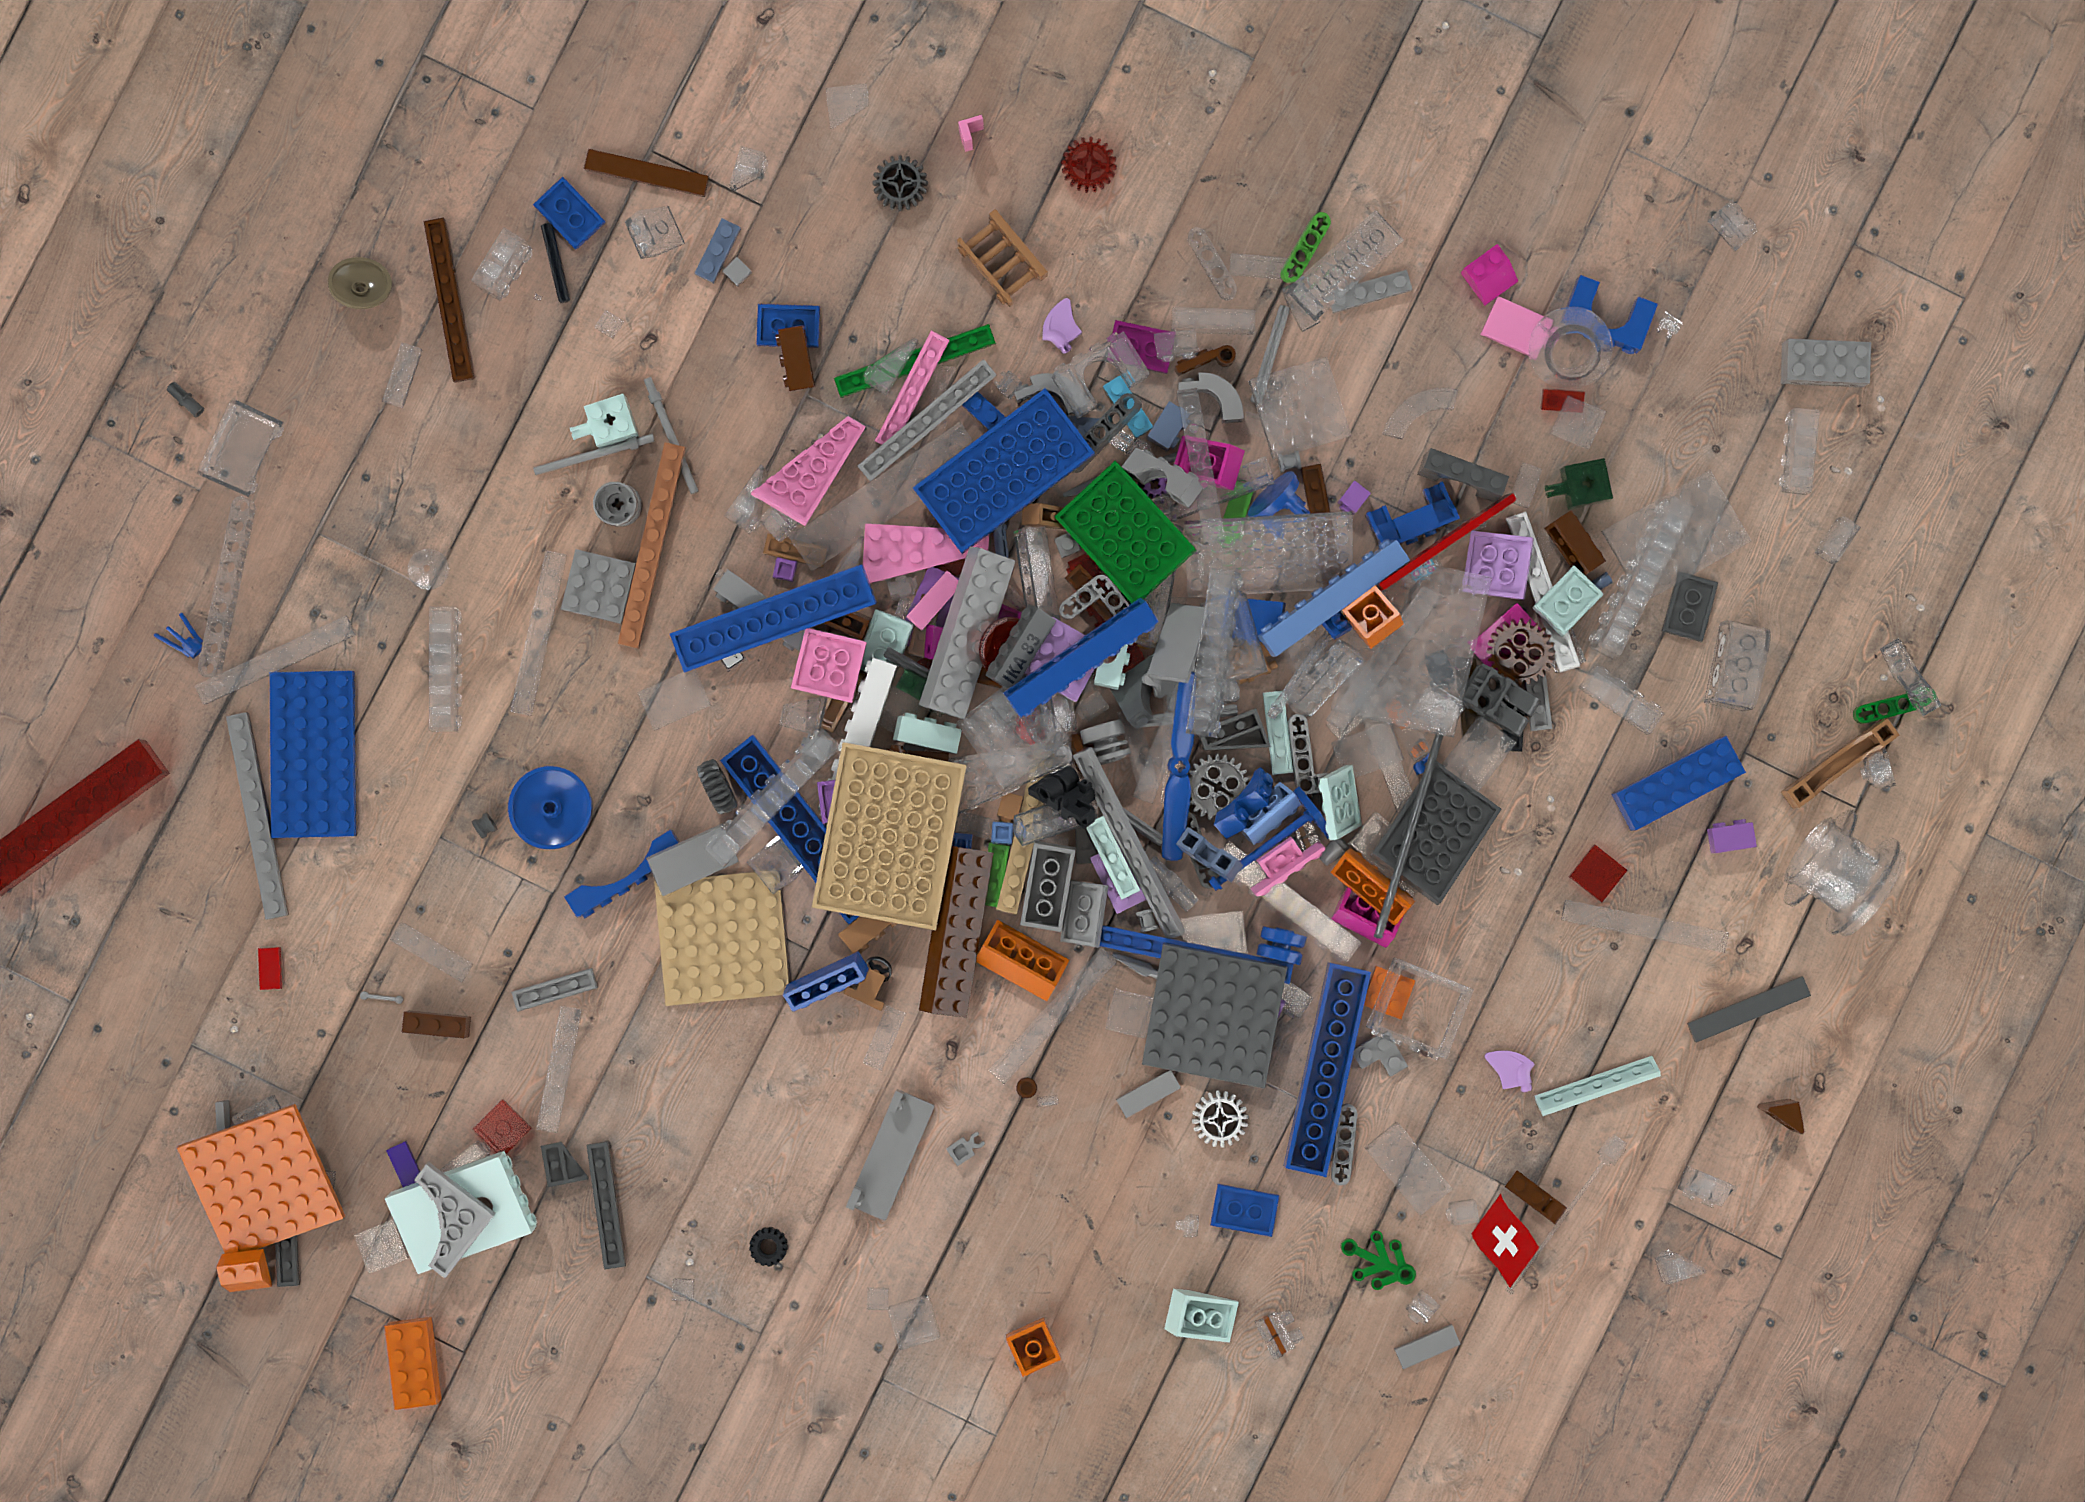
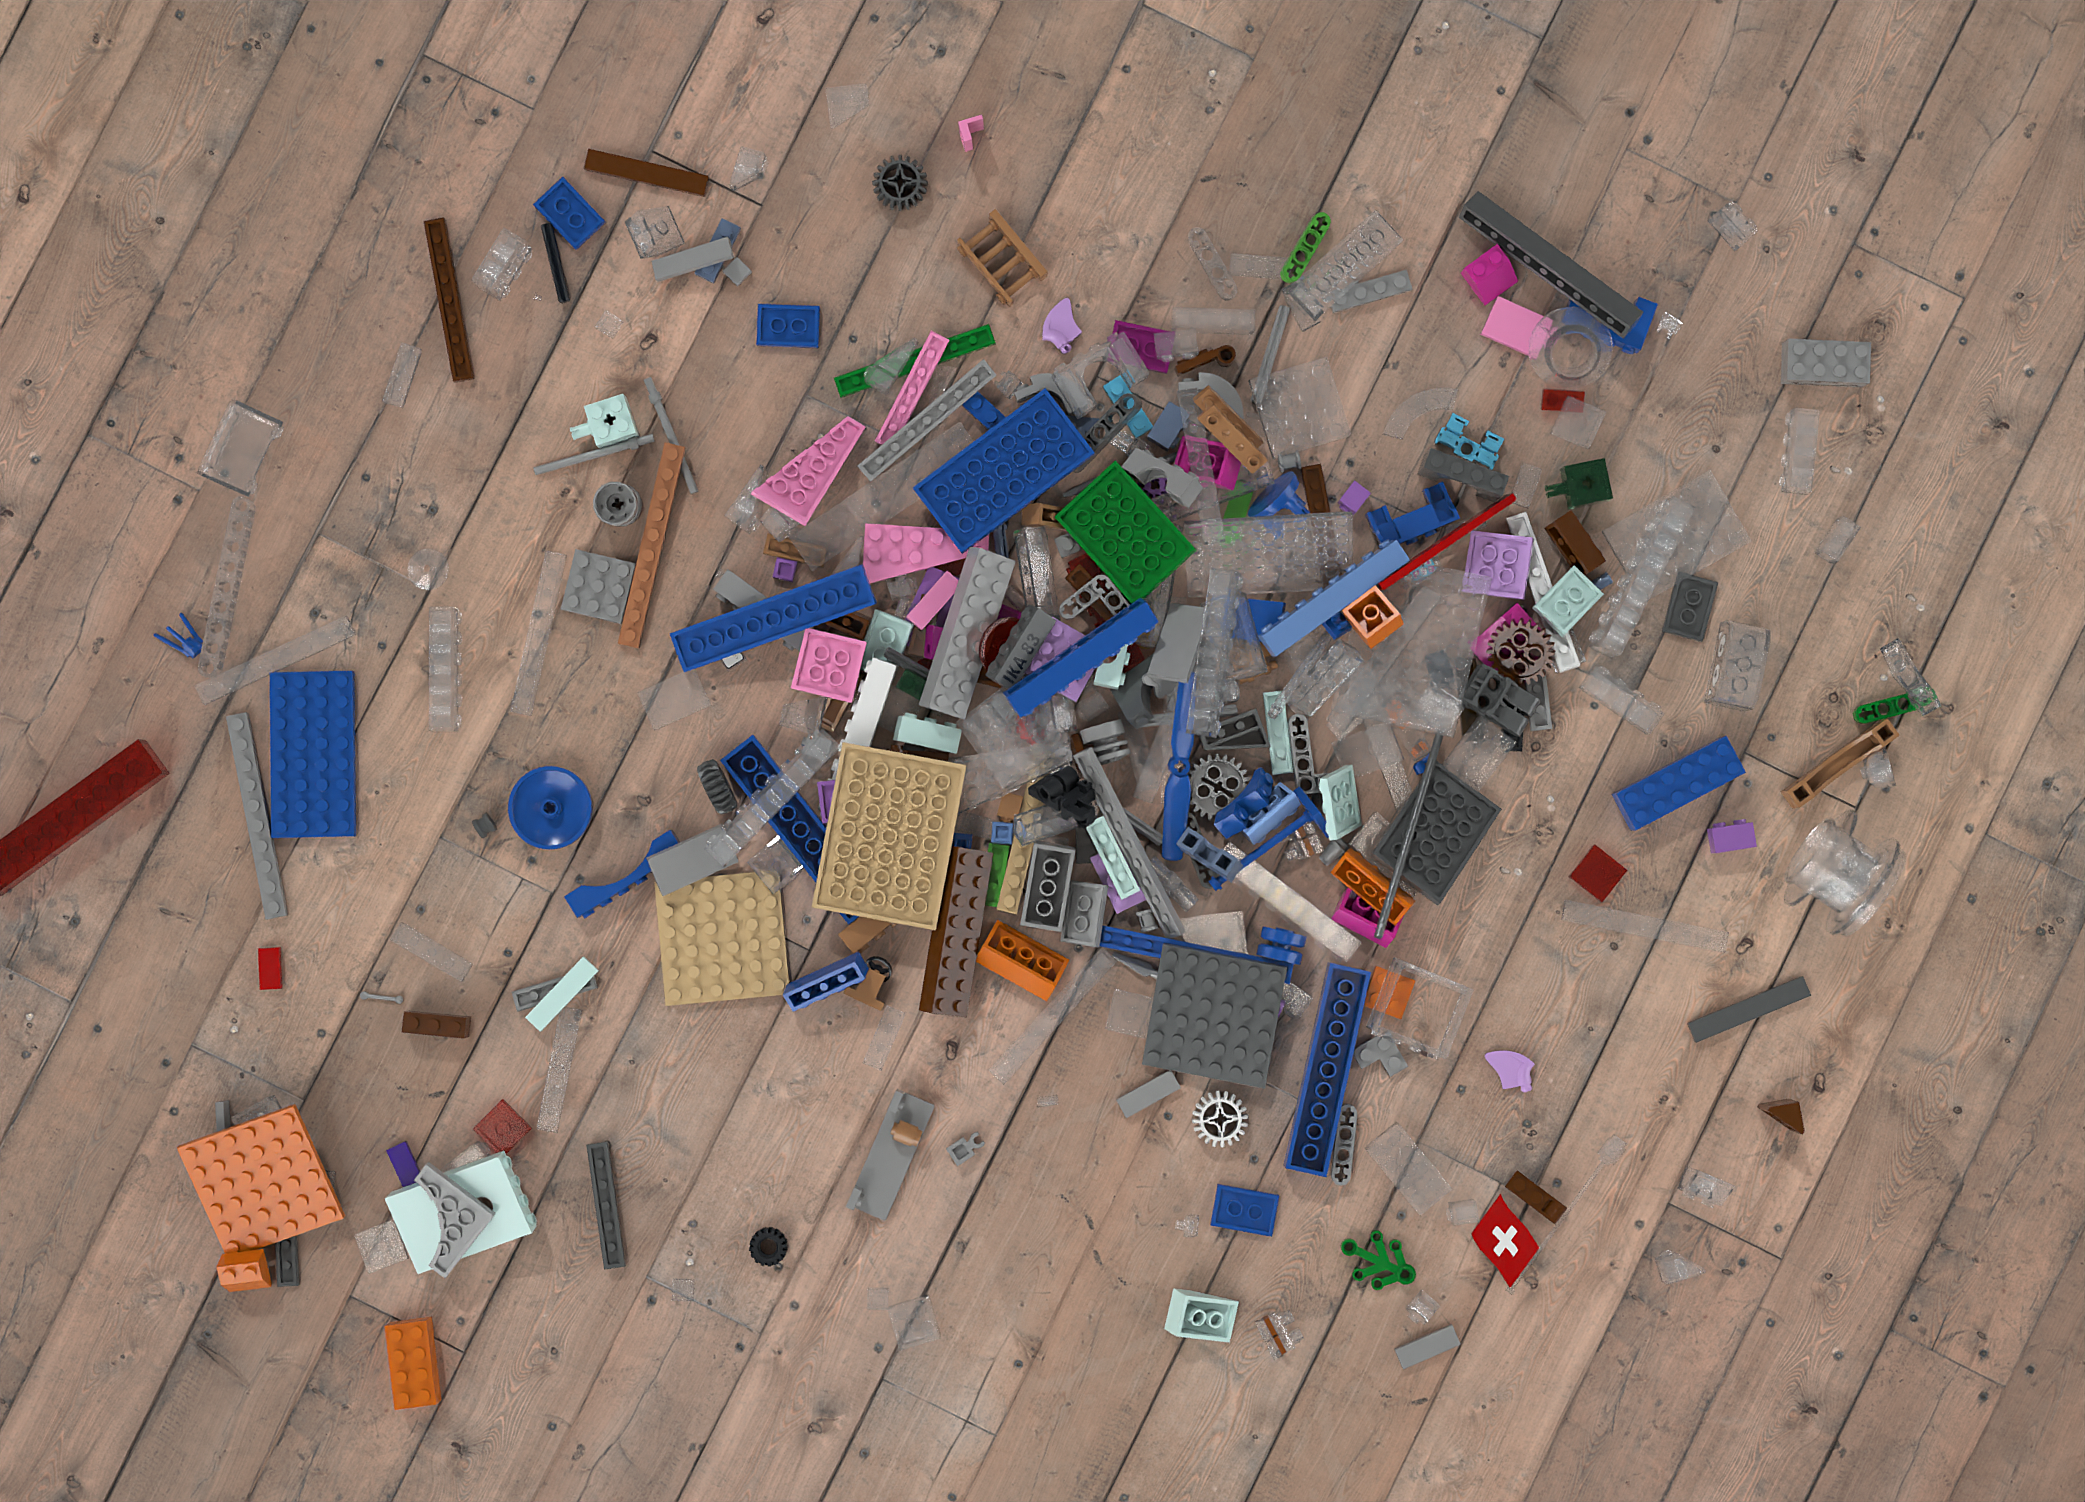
(185, 399): dark grey axle -> none
(359, 283): dark tan dish -> none
(560, 1165): dark grey wing -> none
(562, 994): none -> light aqua tile
(692, 259): none -> light grey tile
(795, 358): reddish brown brick -> none
(906, 1133): none -> medium nougat brick
(1026, 1087): reddish brown tile -> none
(1033, 1347): orange brick -> none
(1081, 163): clear red gear -> none
(1230, 429): none -> medium nougat fence
(1282, 862): bright pink bracket -> none
(1451, 438): none -> medium azure piece
(1550, 264): none -> dark grey brick
(1597, 1085): light aqua plate -> none

